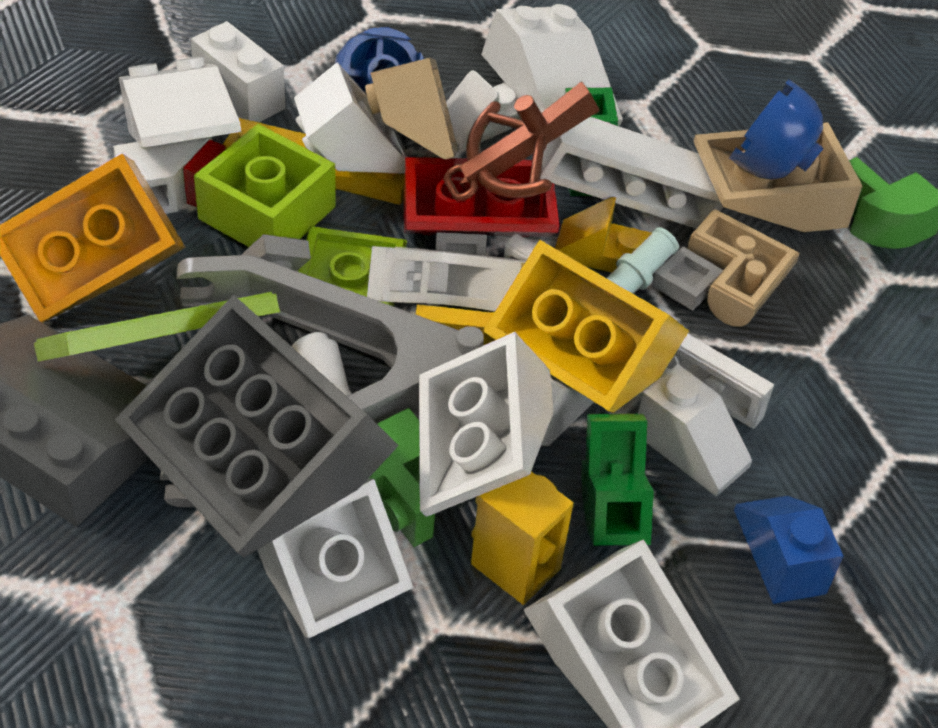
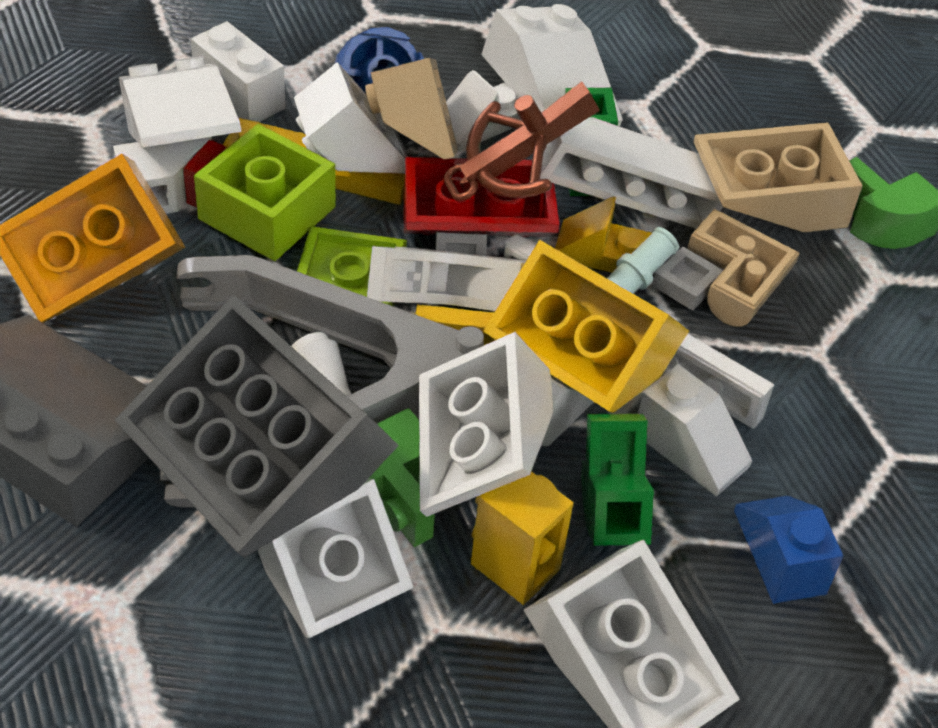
(143, 328): lime tile -> none
(281, 251): light grey plate -> none
(782, 135): blue cylinder -> none

